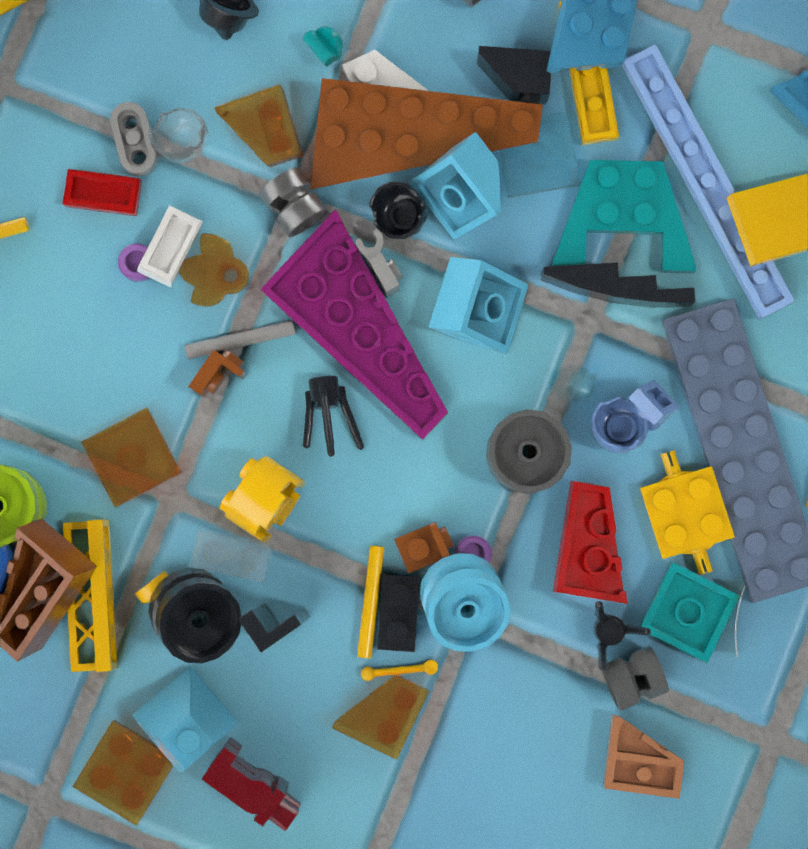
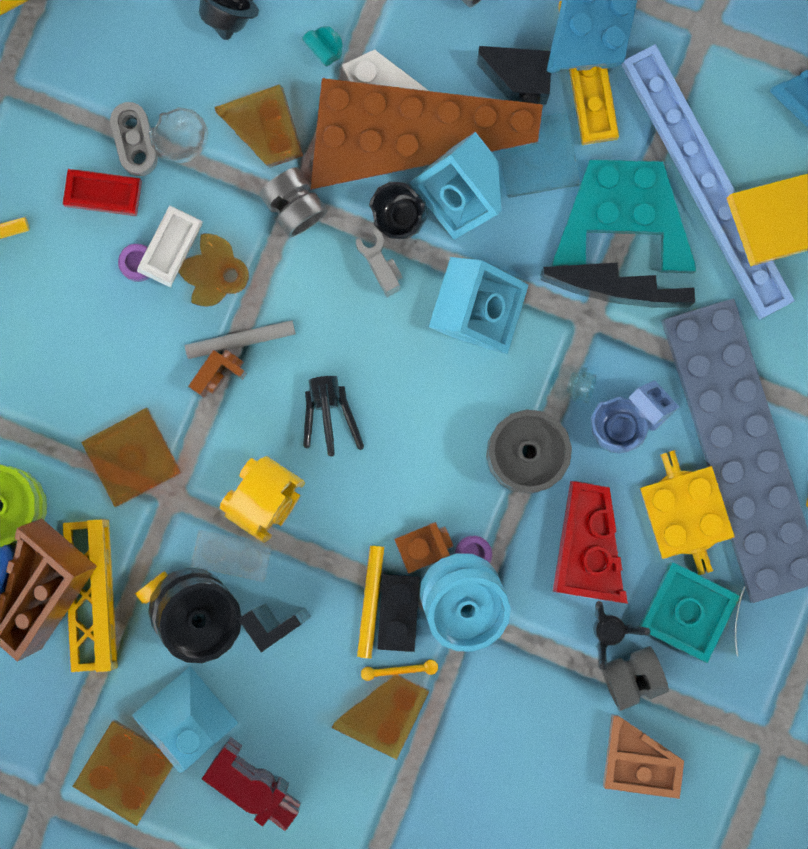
(344, 311): magenta wing -> none

